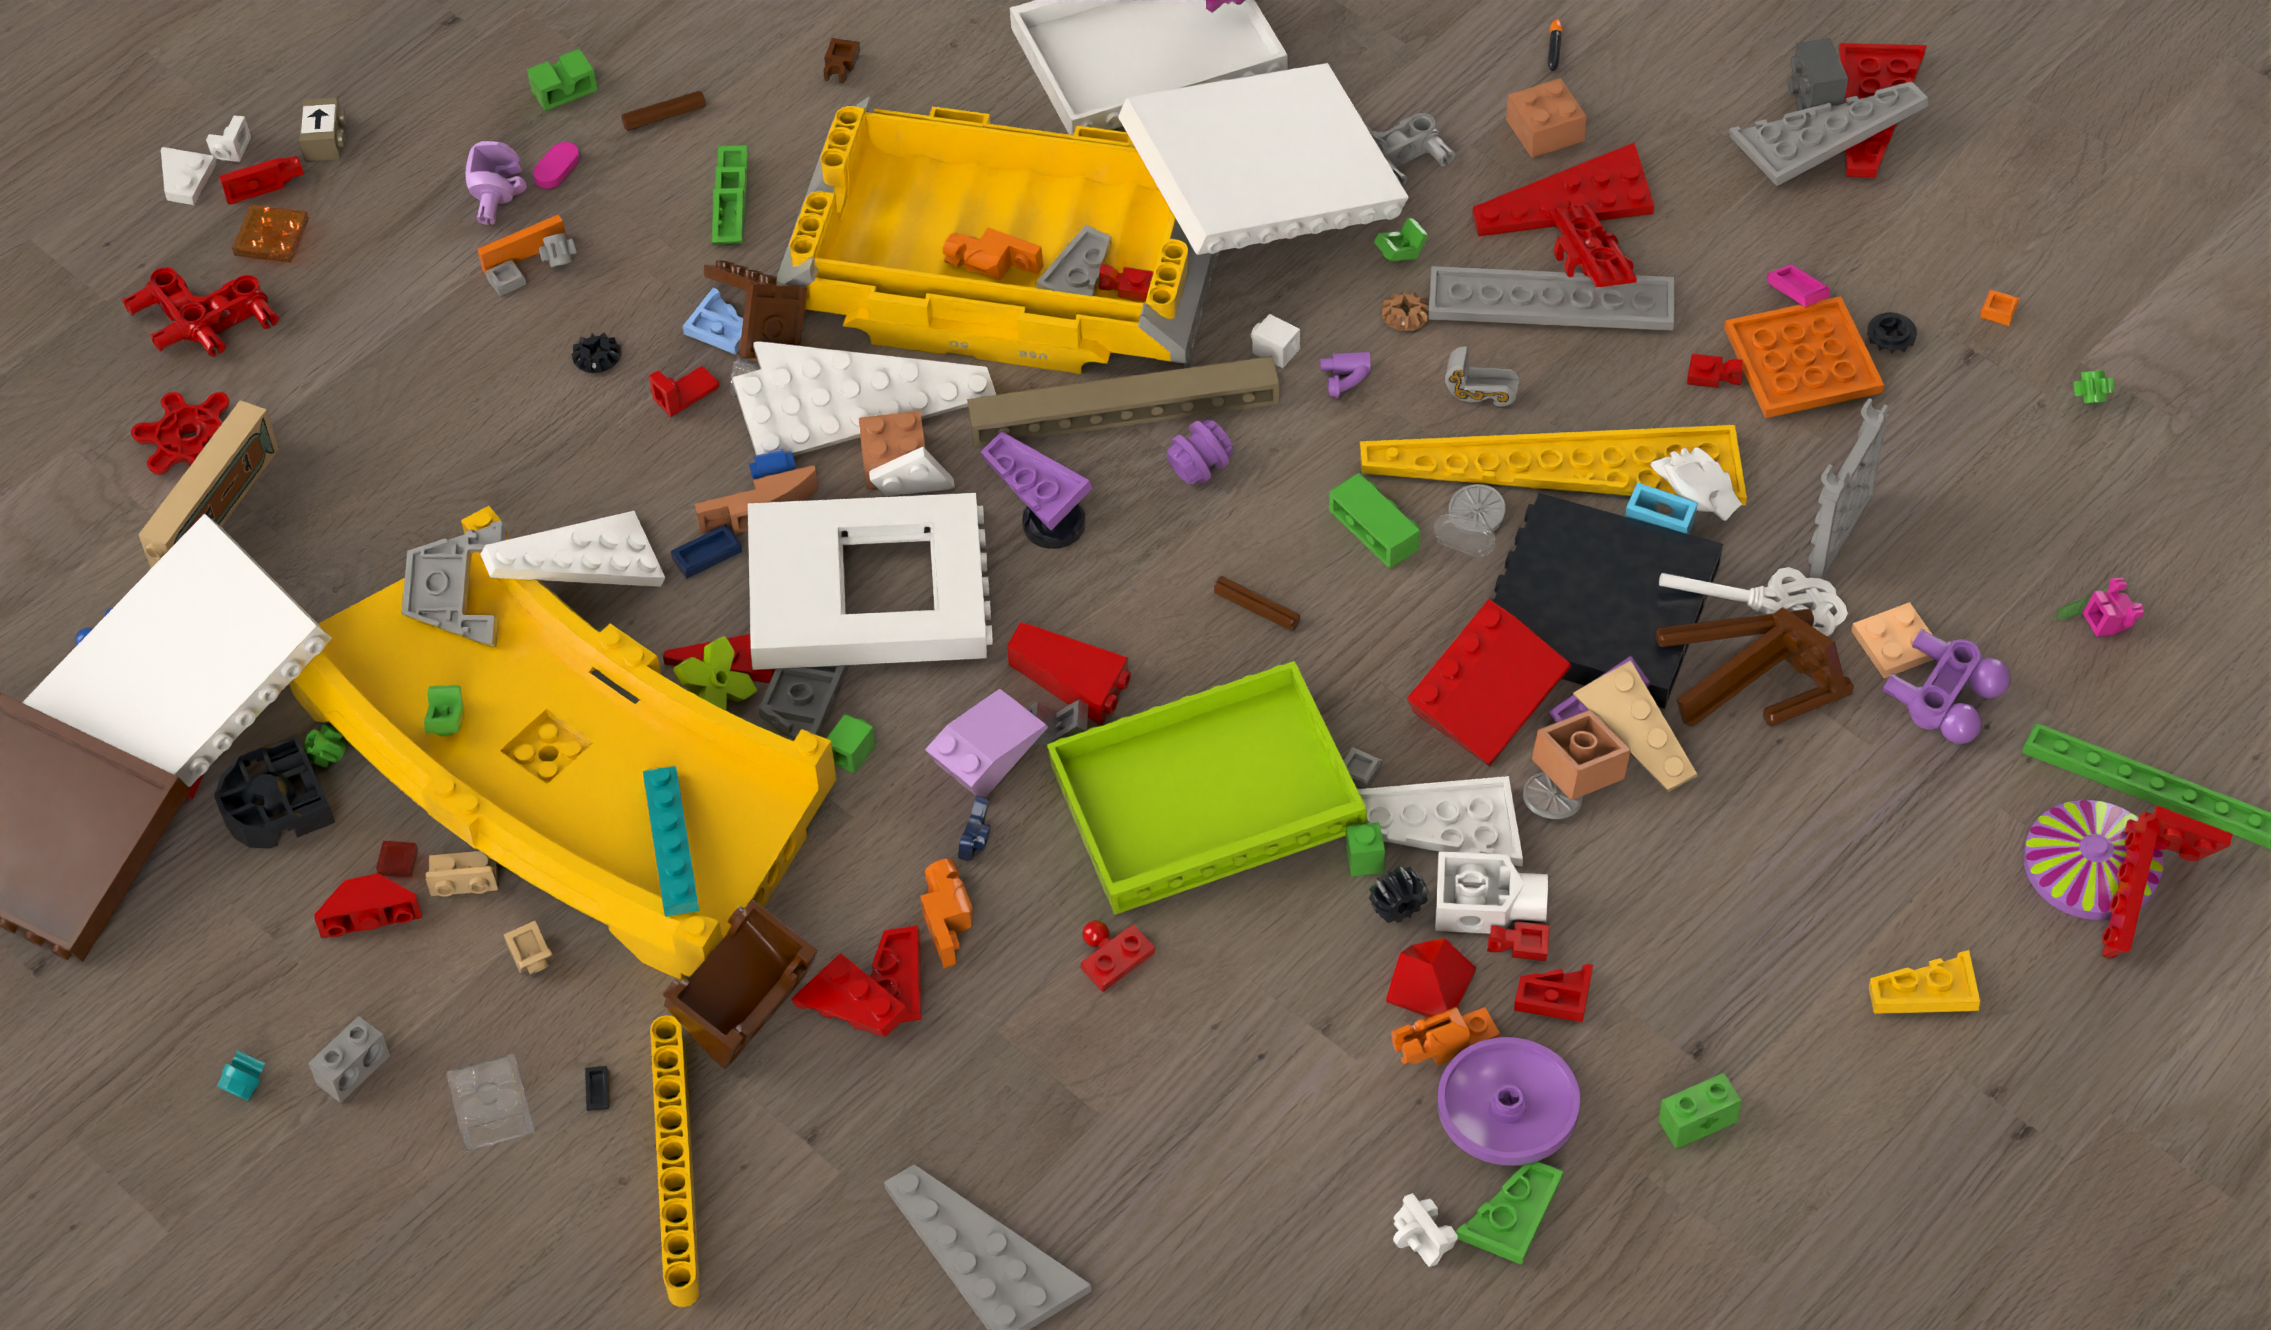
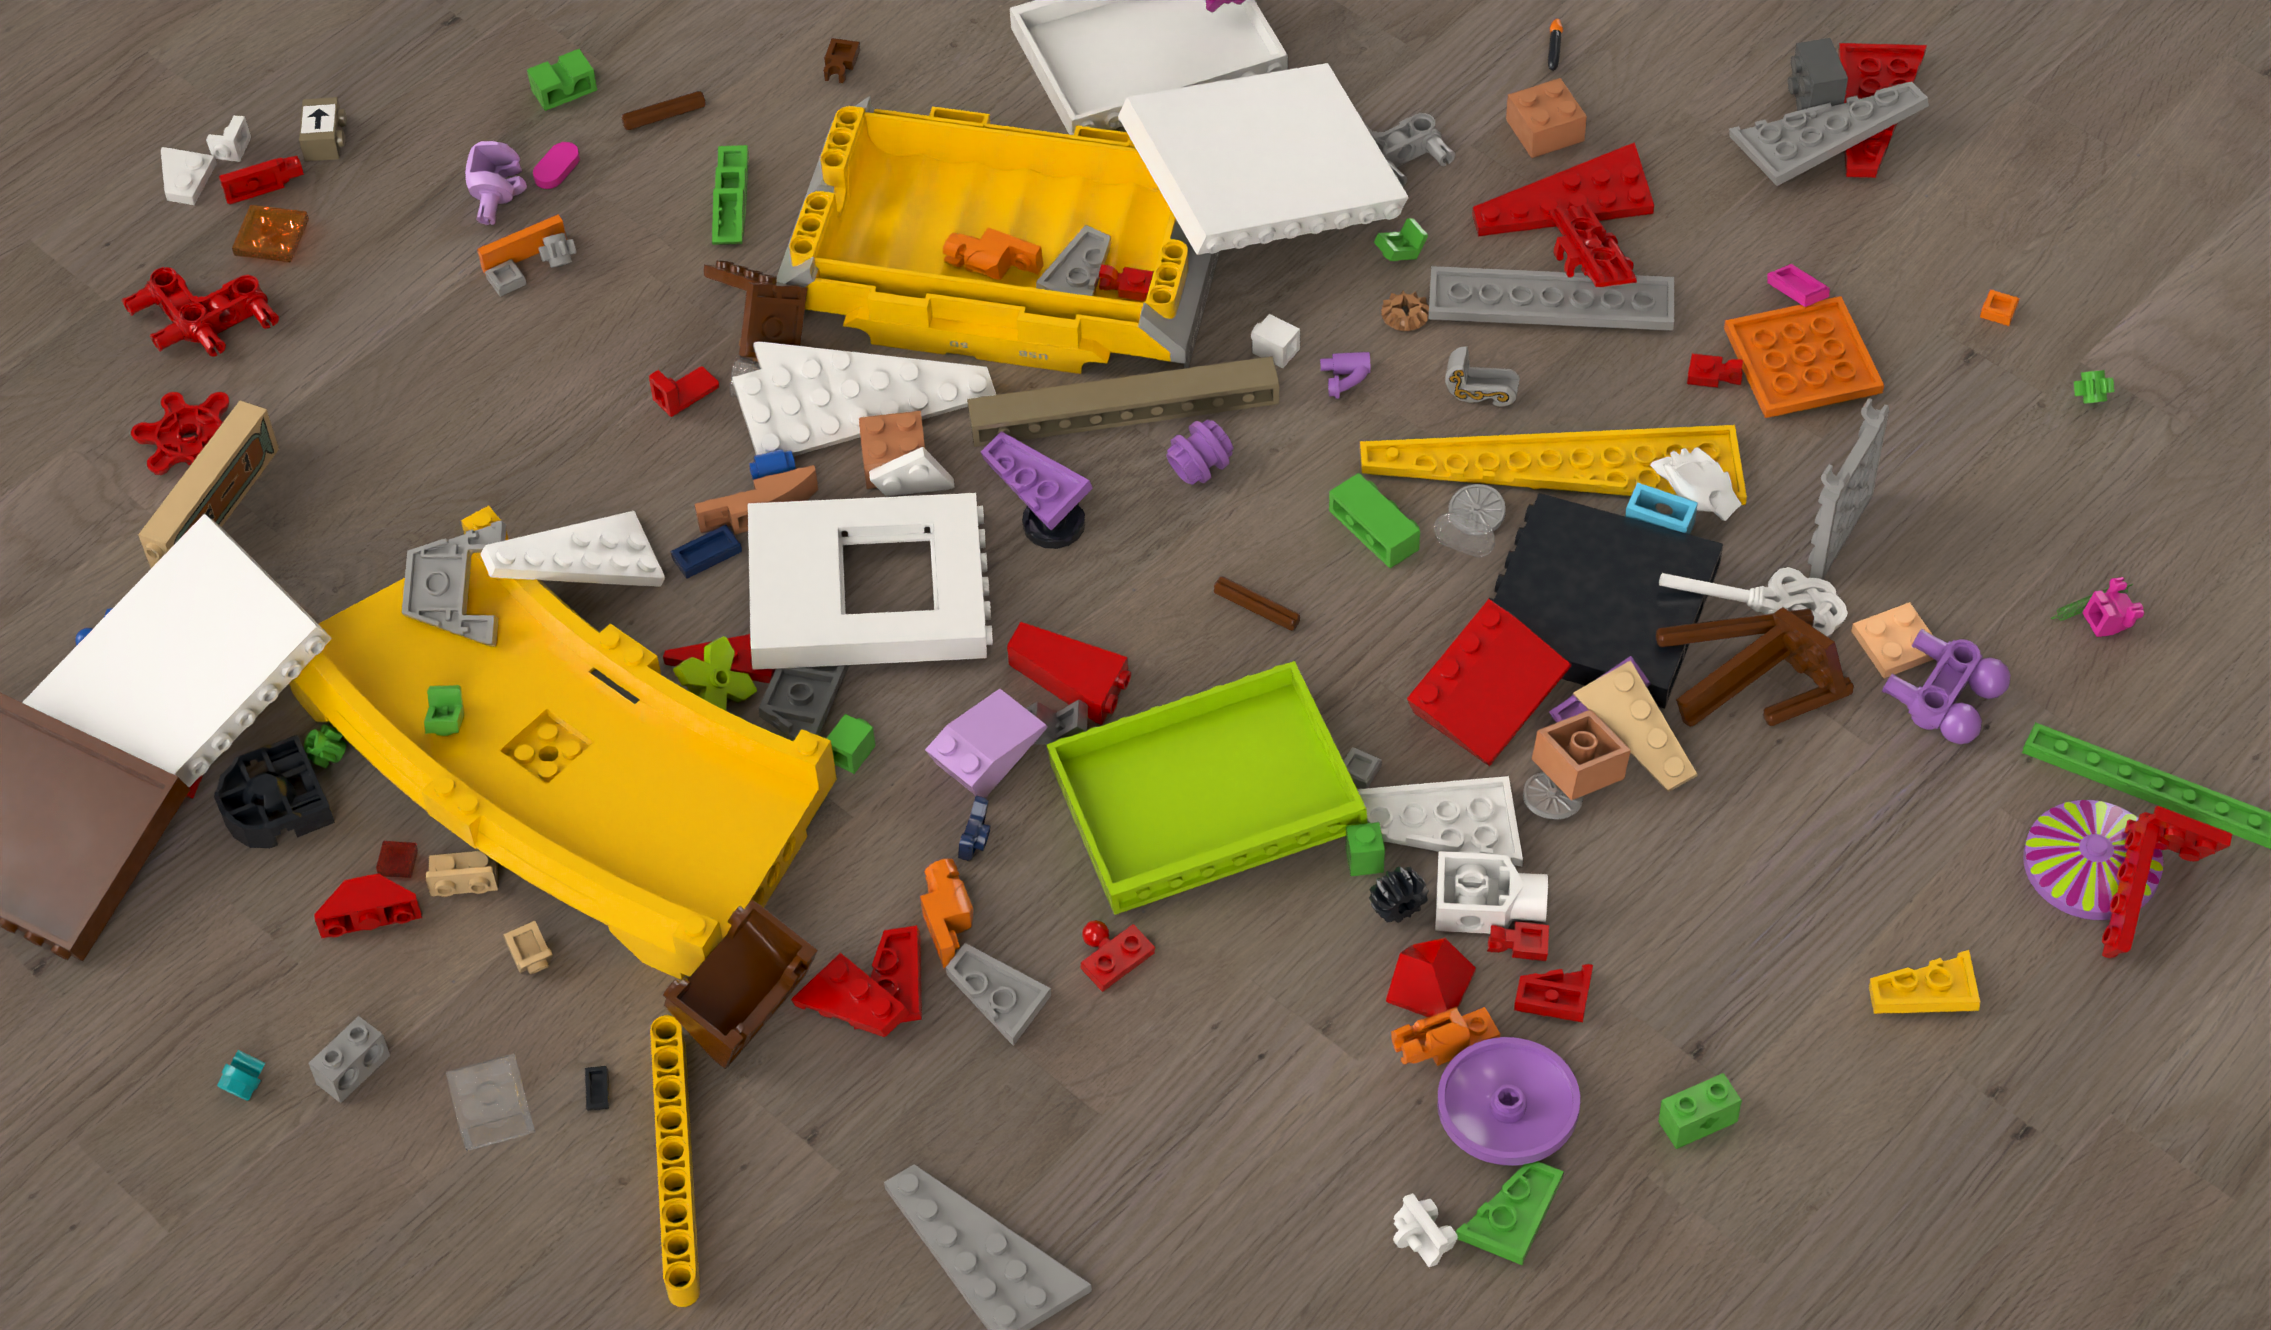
(601, 360): black gear -> none
(670, 841): teal plate -> none
(715, 323): light blue wing -> none
(998, 991): none -> light grey wing
(1889, 322): black gear -> none

